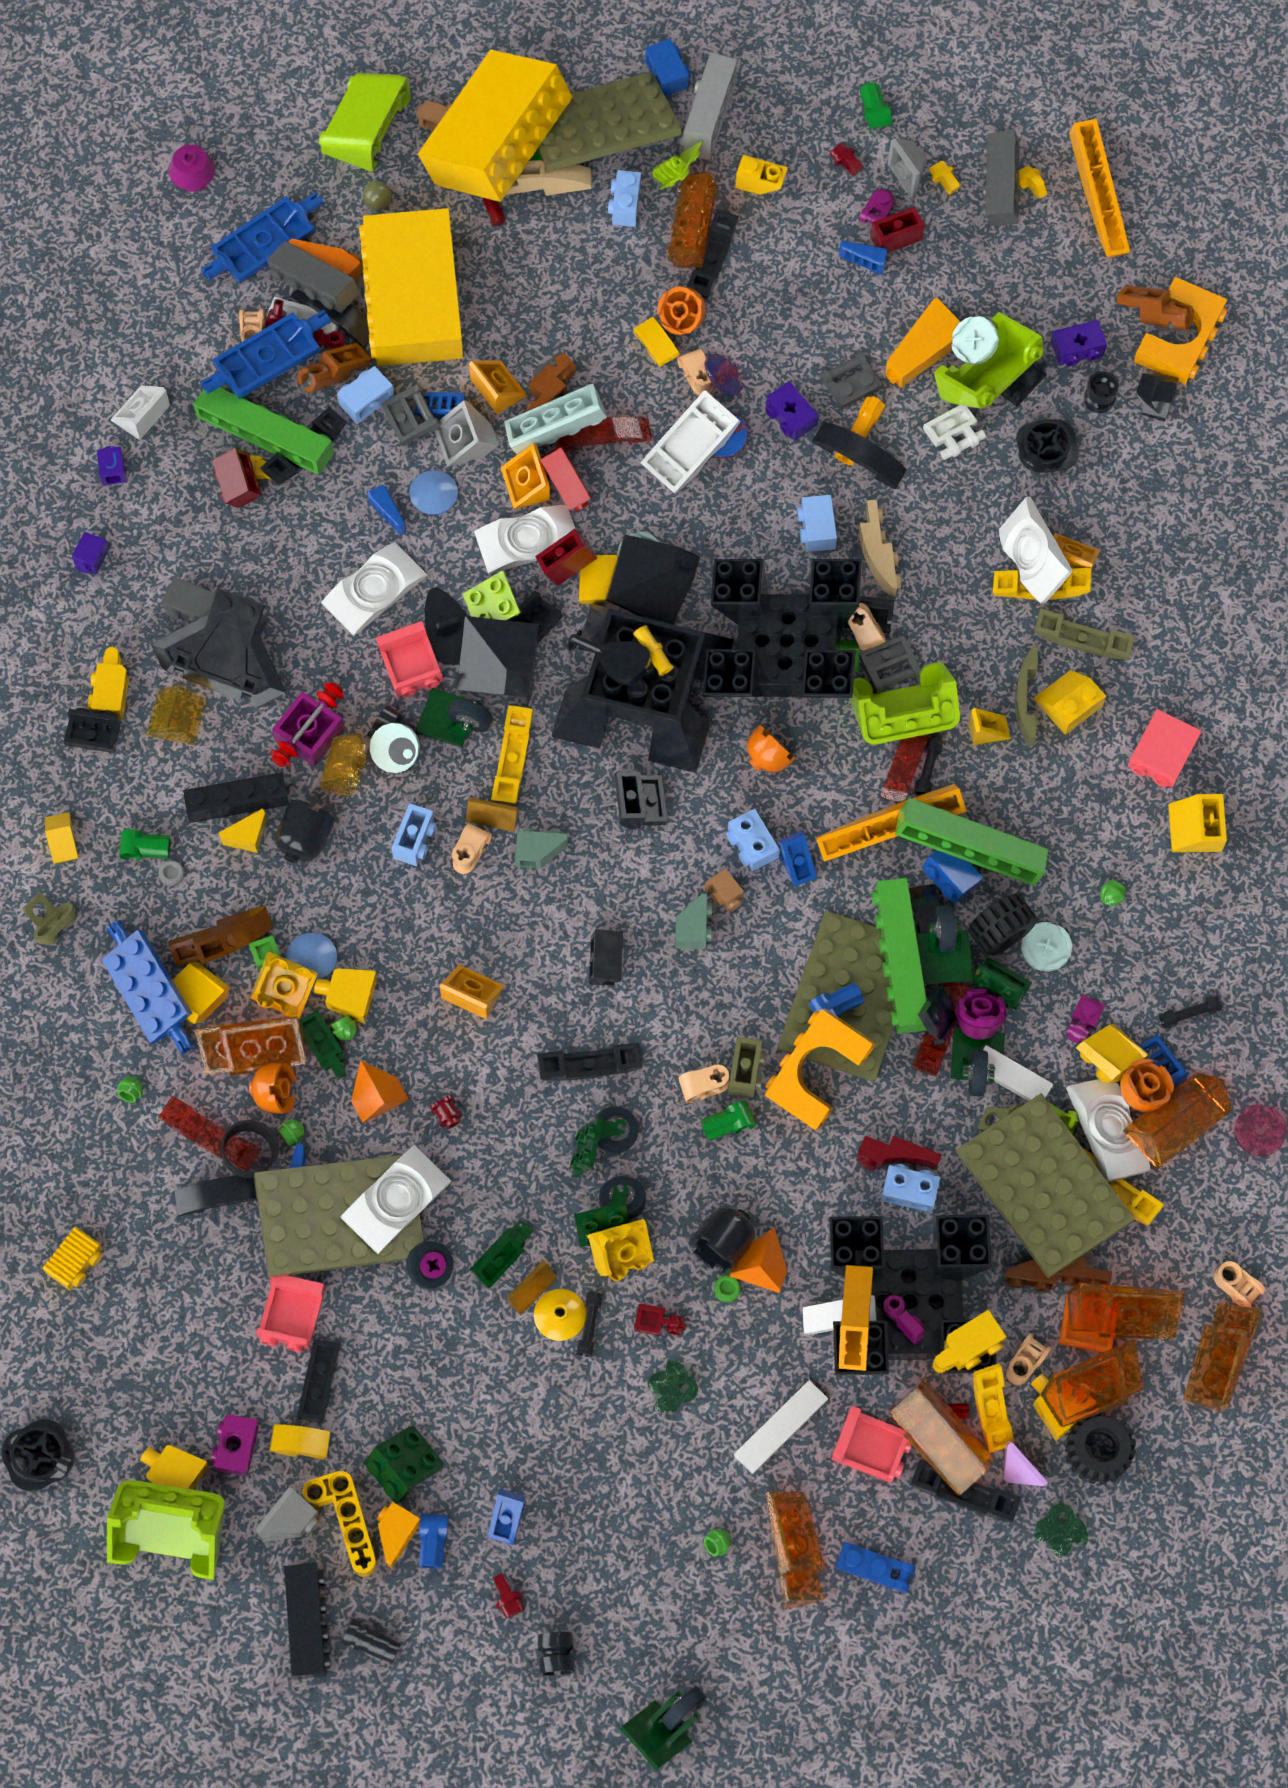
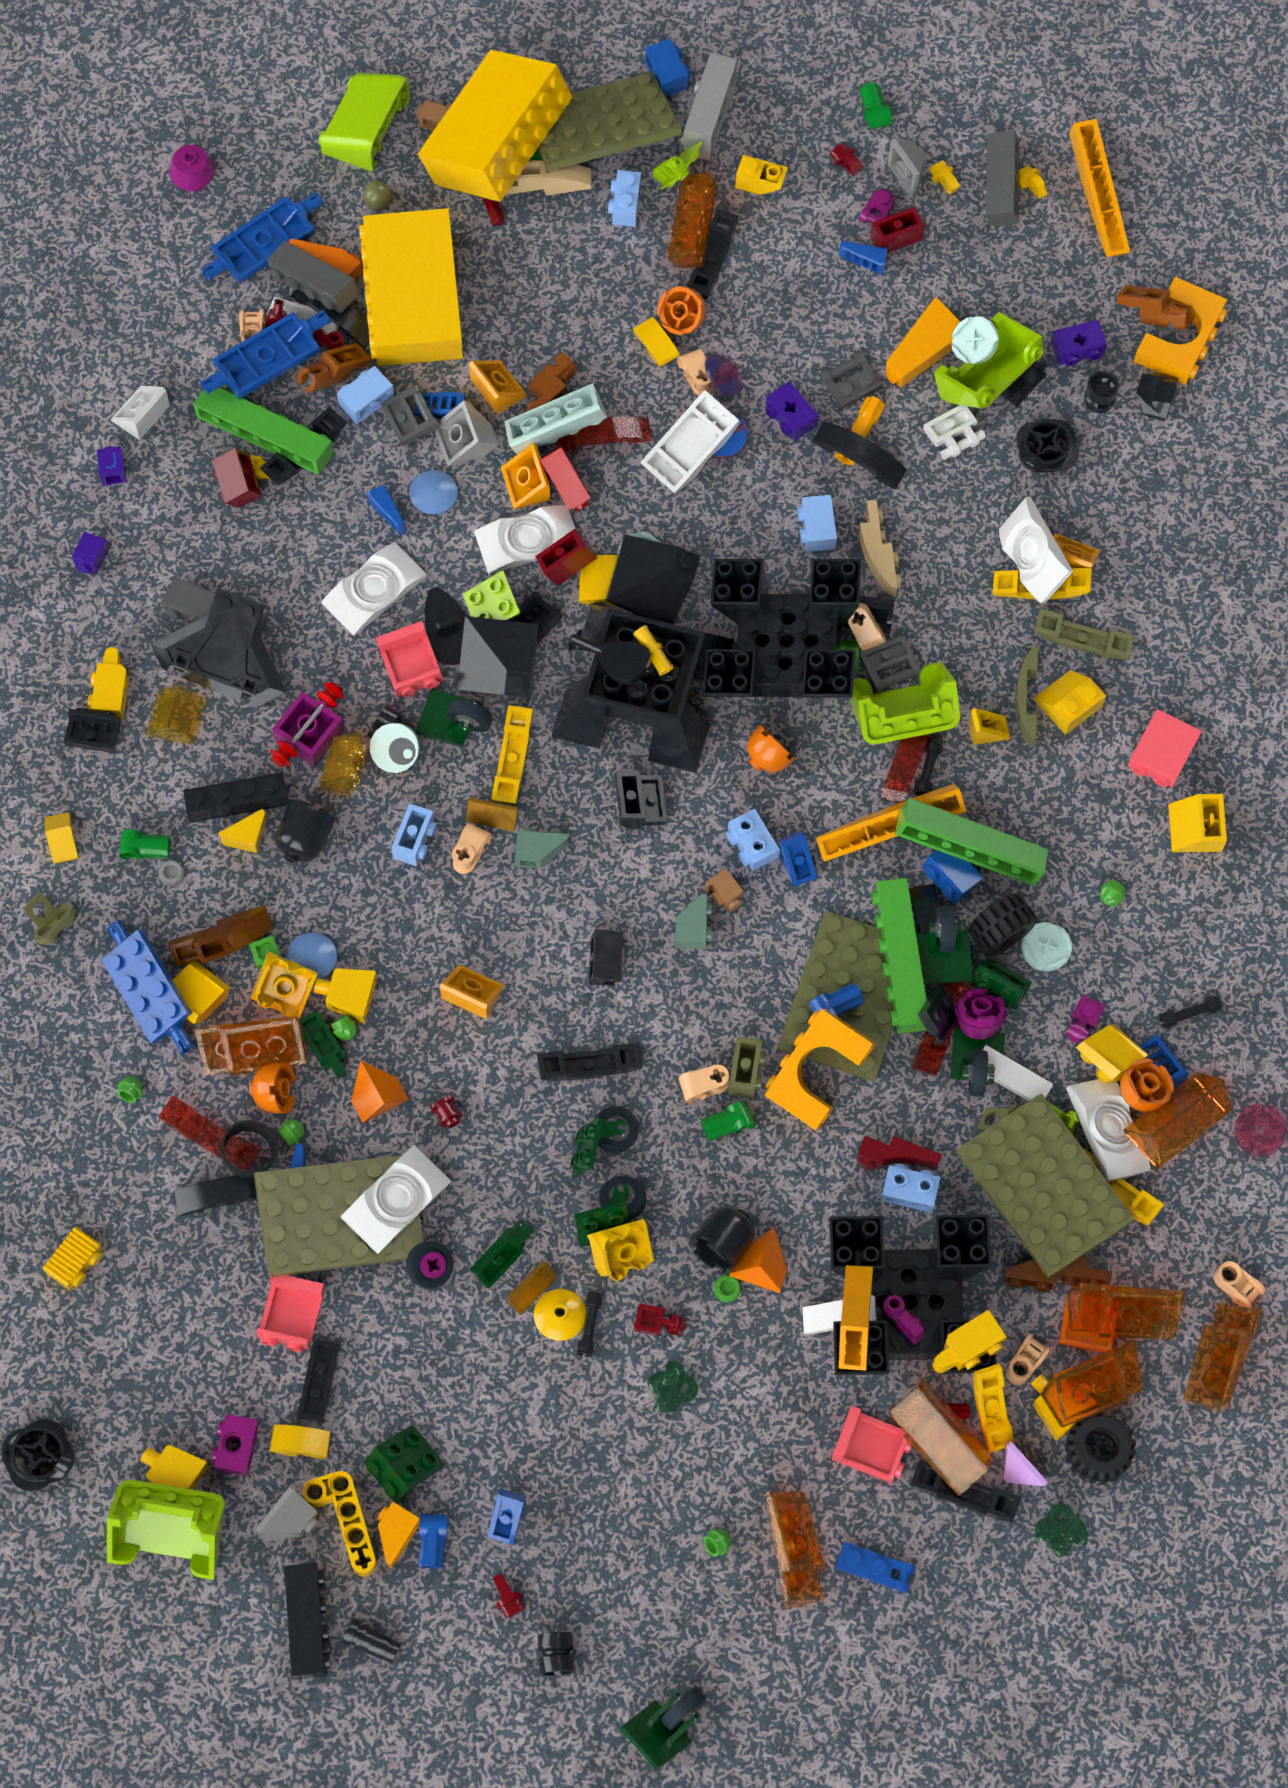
(781, 1427): white tile -> none

